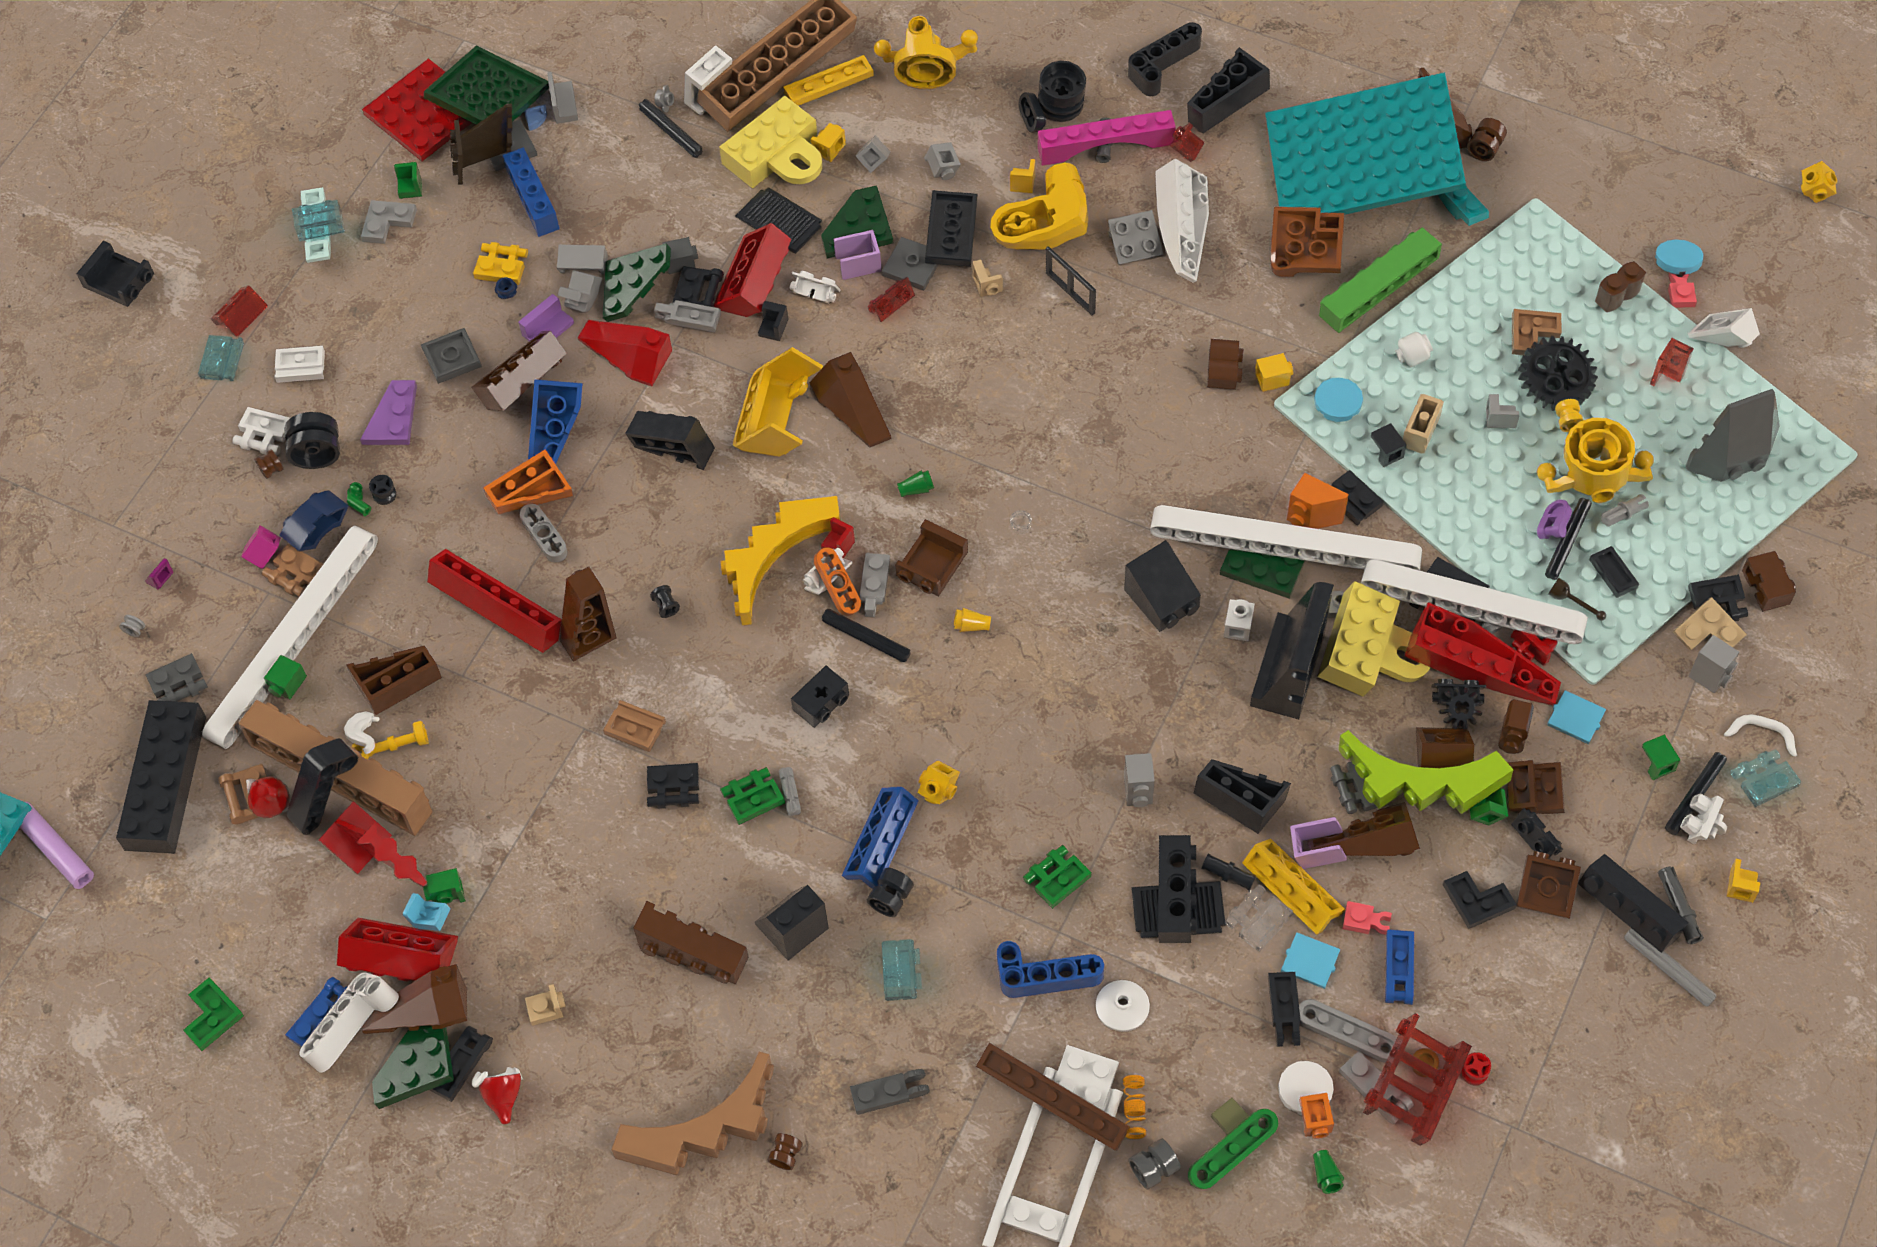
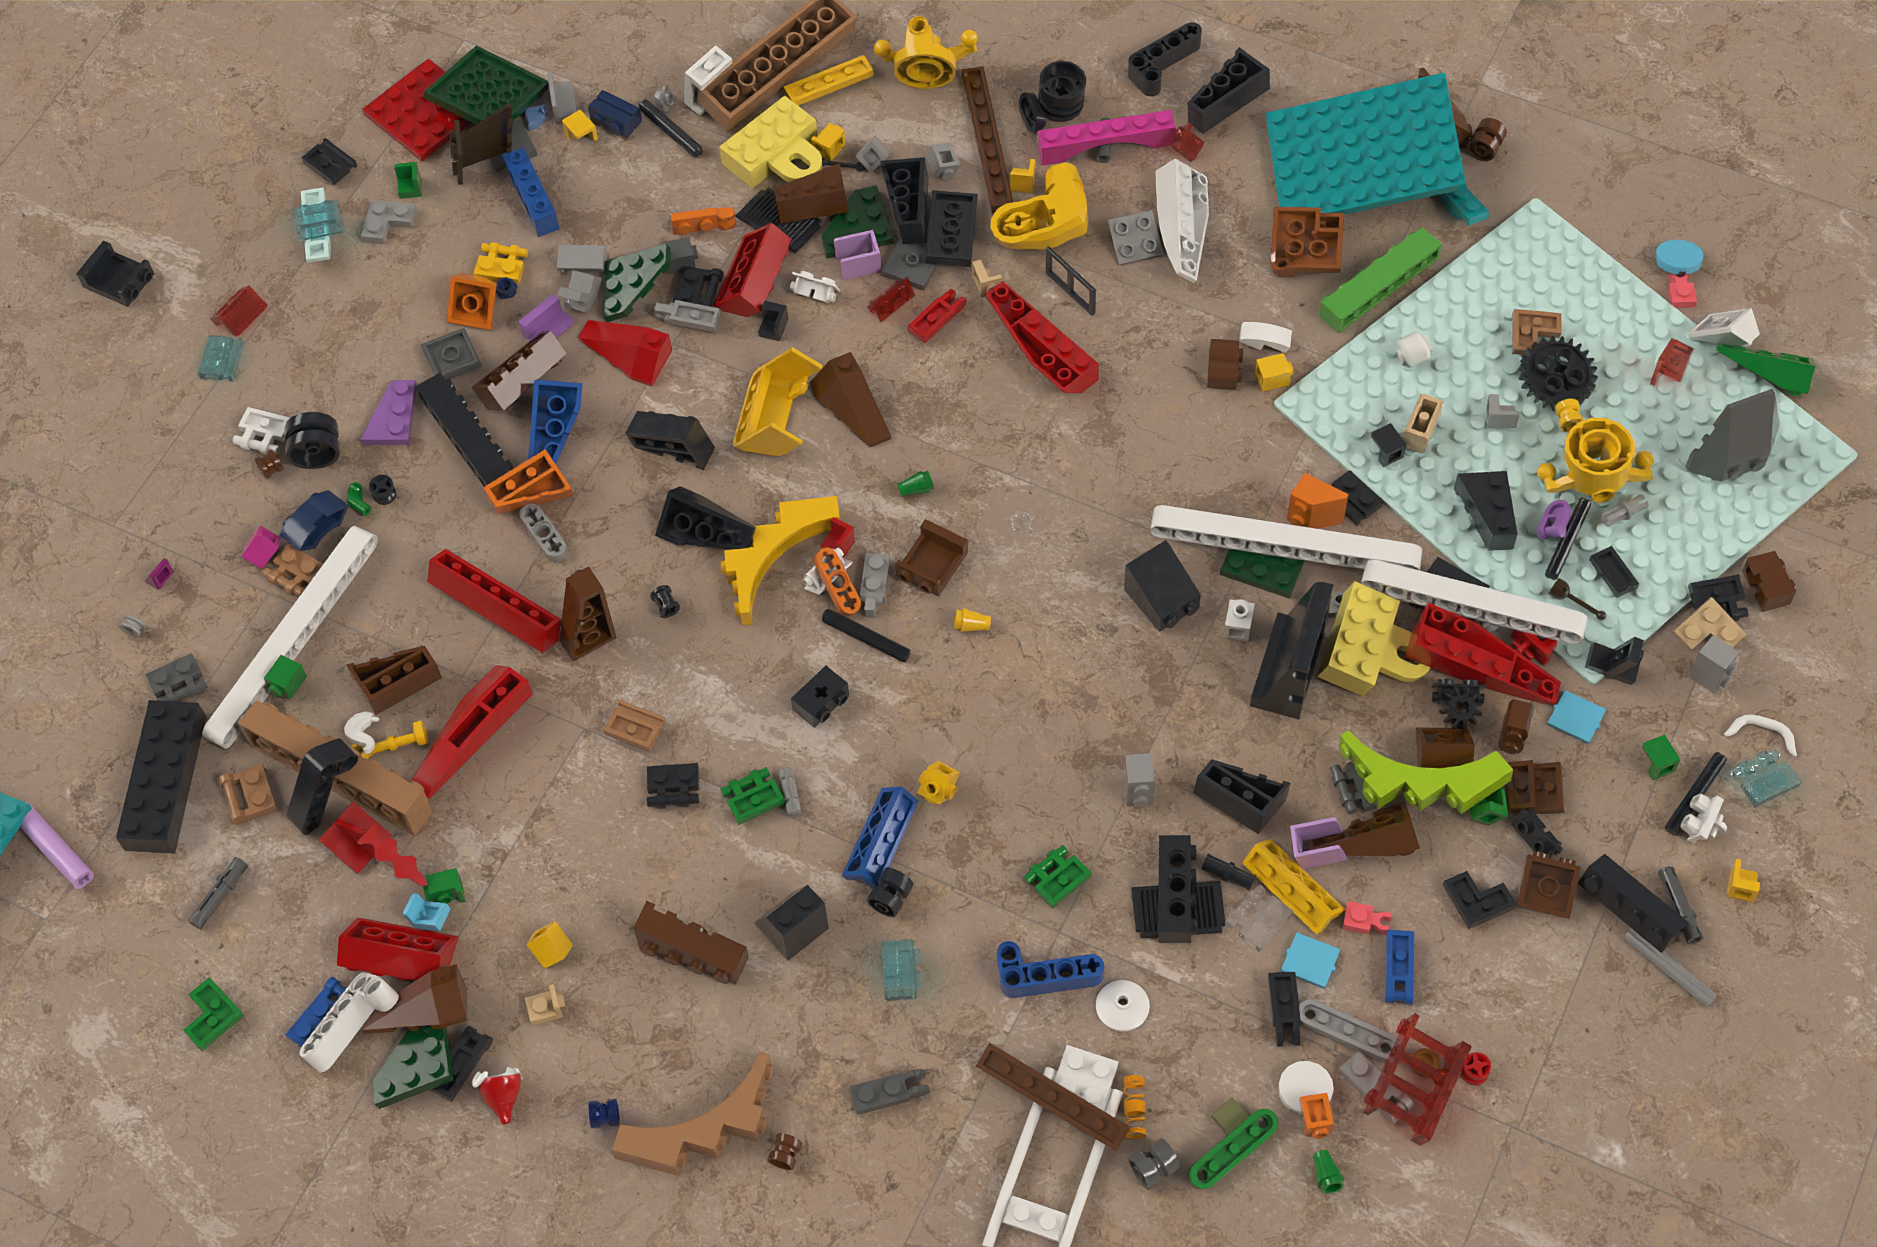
(220, 889): none -> dark grey pin
(267, 796): red hat -> none
(299, 364): white plate -> none
(329, 161): none -> black plate
(463, 429): none -> black brick
(471, 301): none -> orange slope
(472, 724): none -> red wedge
(549, 944): none -> yellow panel
(579, 125): none -> yellow panel
(603, 1113): none -> clear blue wheel
(614, 114): none -> dark blue brick
(700, 522): none -> black wedge
(703, 220): none -> orange hinge
(812, 196): none -> reddish brown wedge
(859, 166): none -> black hinge
(908, 193): none -> black wedge
(936, 316): none -> red hinge
(987, 137): none -> reddish brown tile
(1043, 342): none -> red wedge
(1260, 334): none -> white slope
(1338, 399): medium azure tile -> none
(1490, 506): none -> black wedge
(1618, 663): none -> black bracket
(1620, 286): reddish brown brick -> none
(1786, 371): none -> green wedge
(1818, 182): yellow brick -> none

